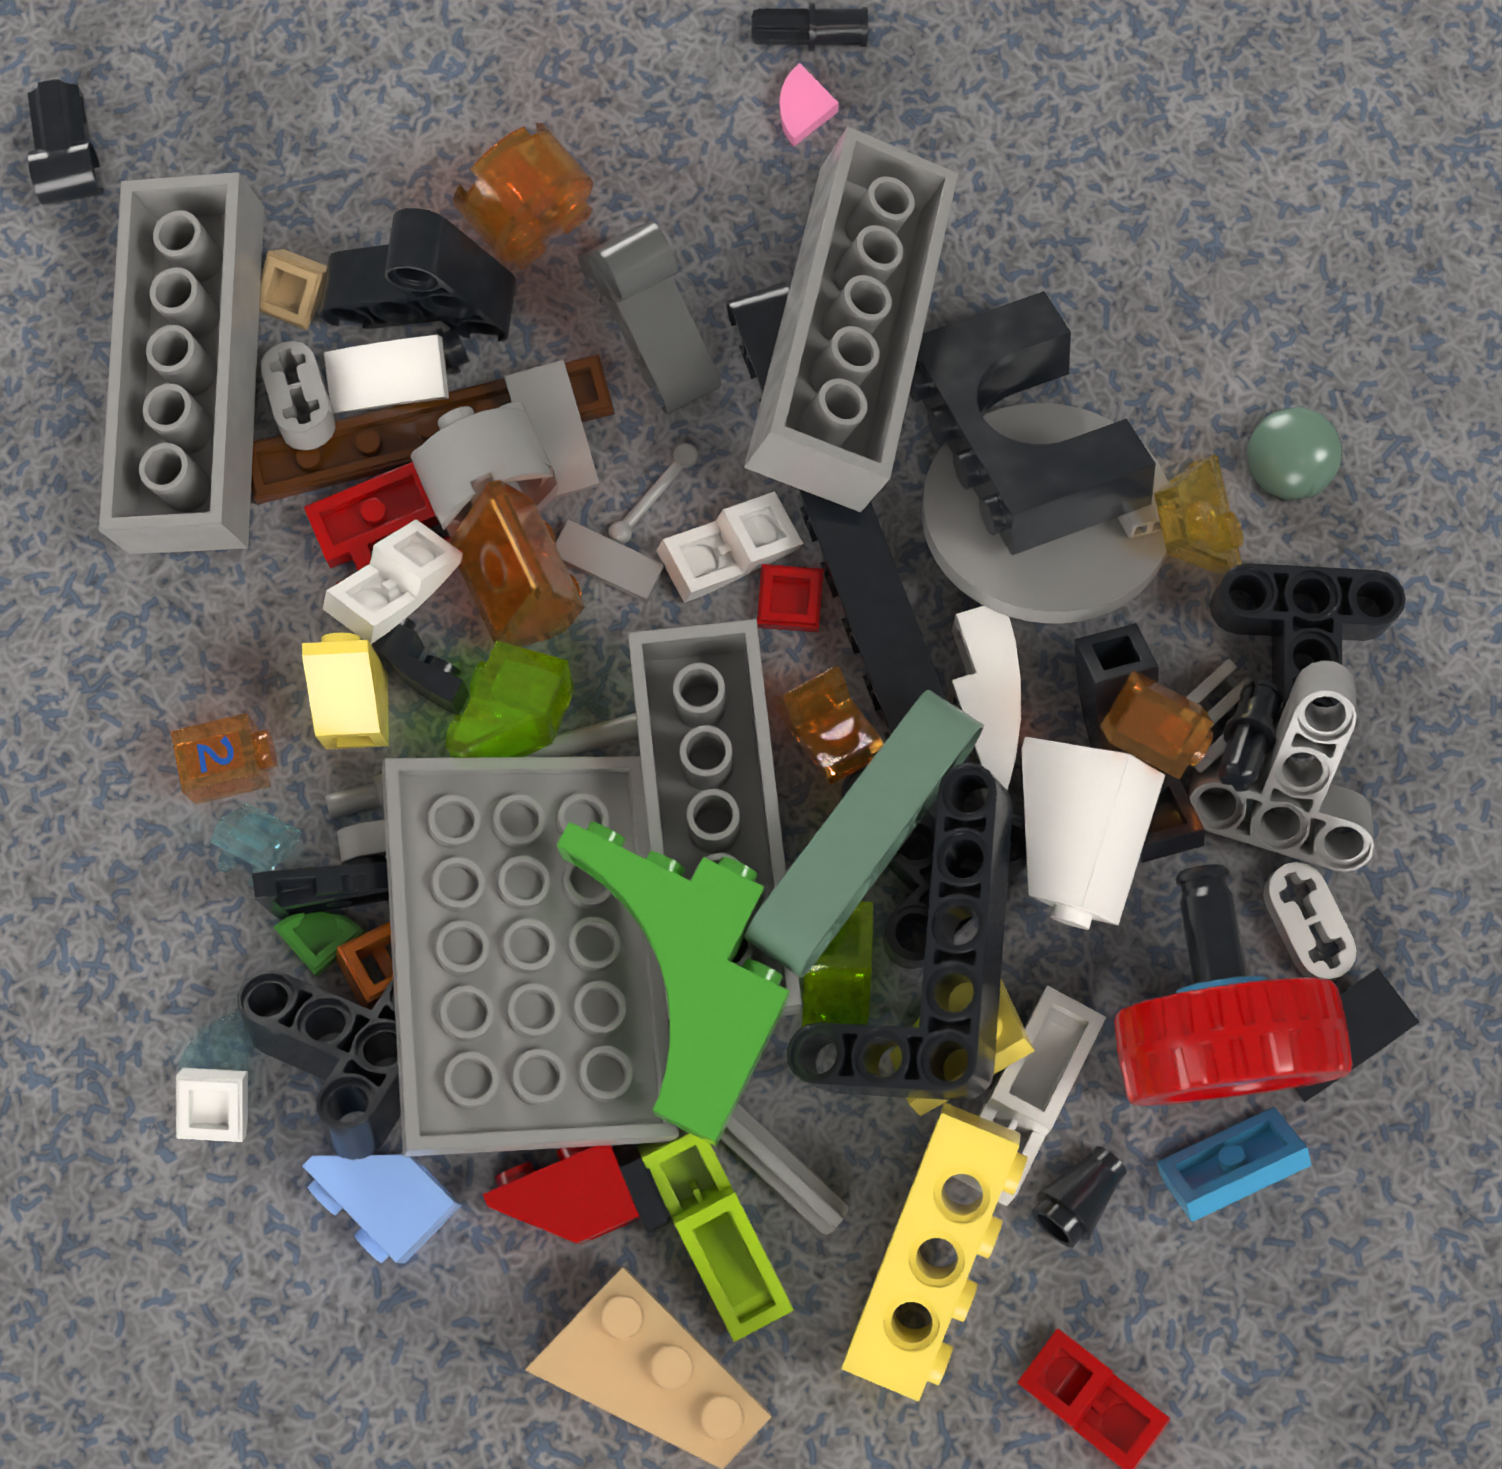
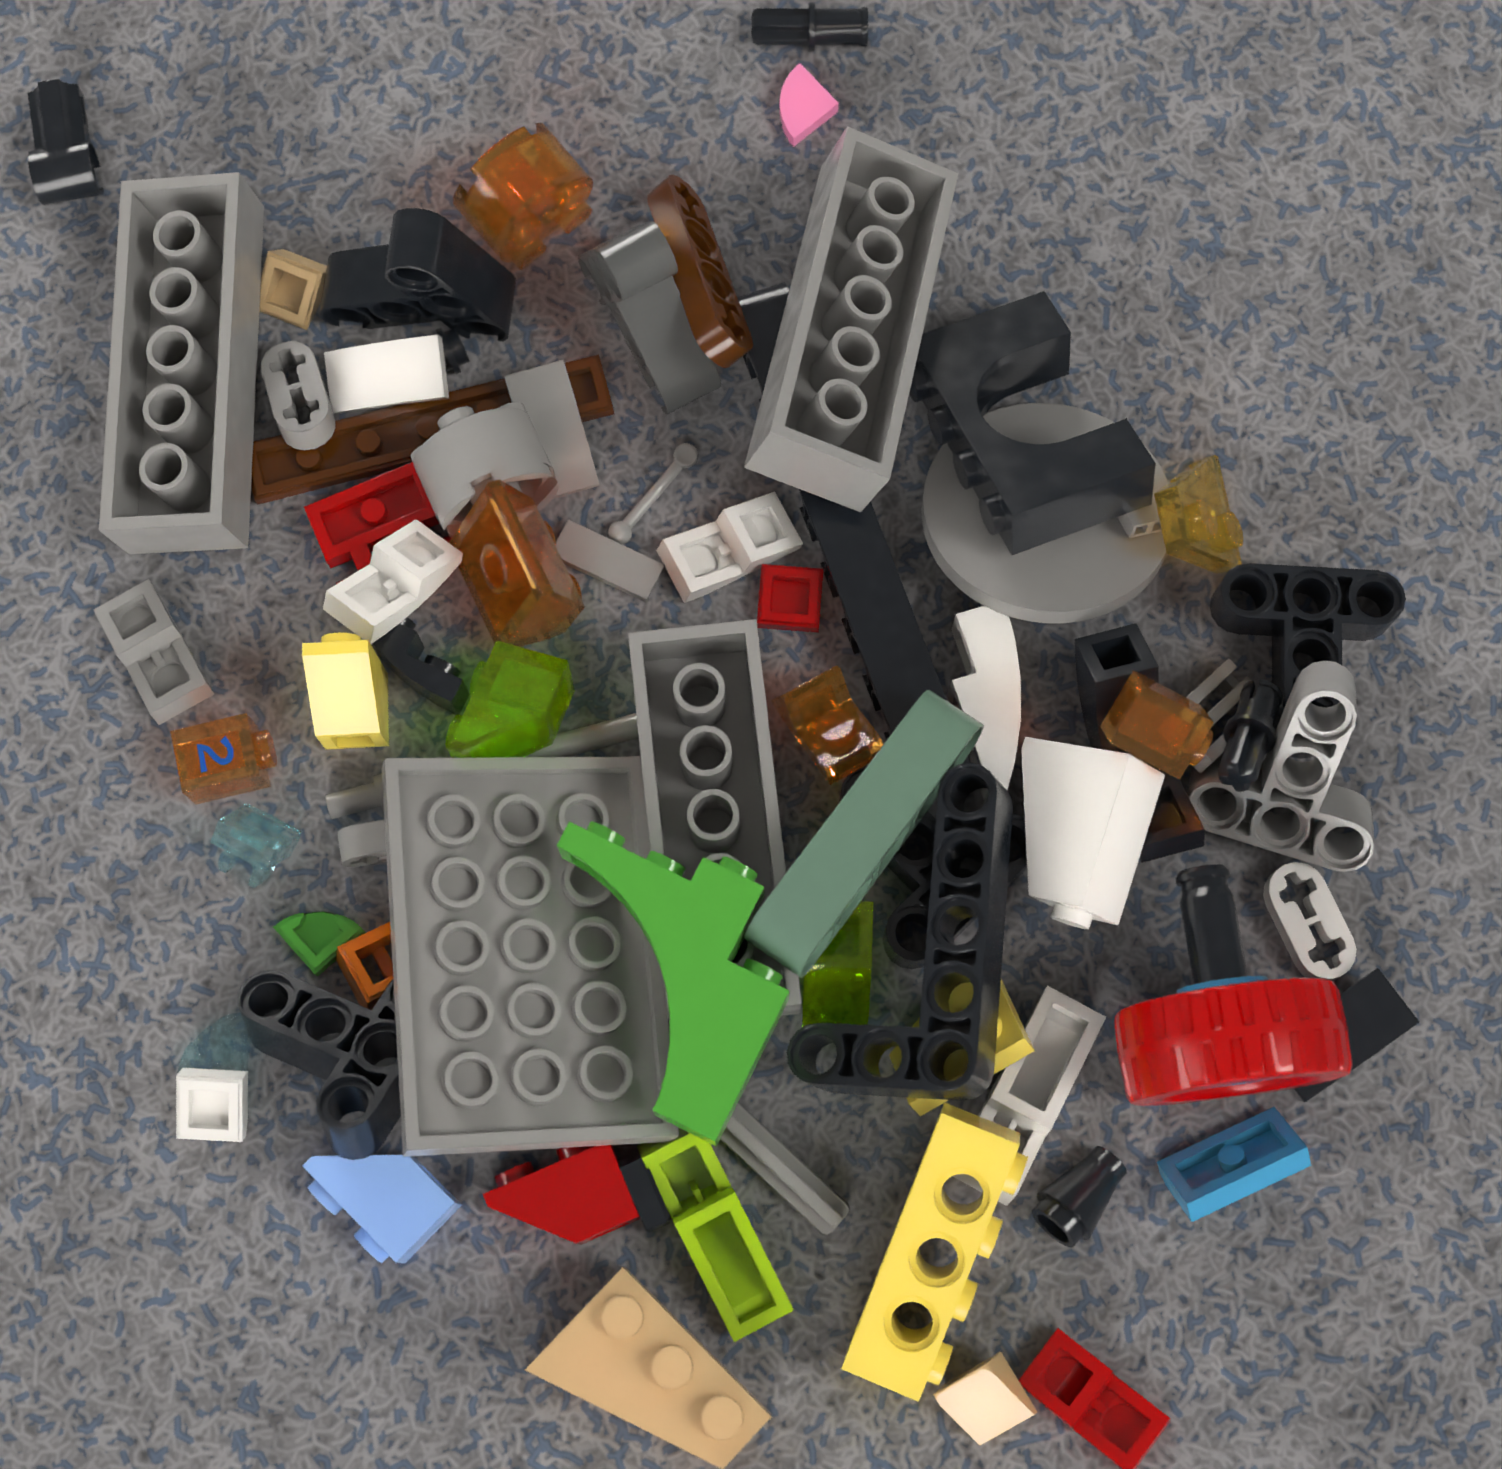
(153, 652): none -> light grey slope
(322, 888): black wing -> none
(702, 273): none -> reddish brown beam
(986, 1399): none -> slope
(1294, 453): sand green hair -> none

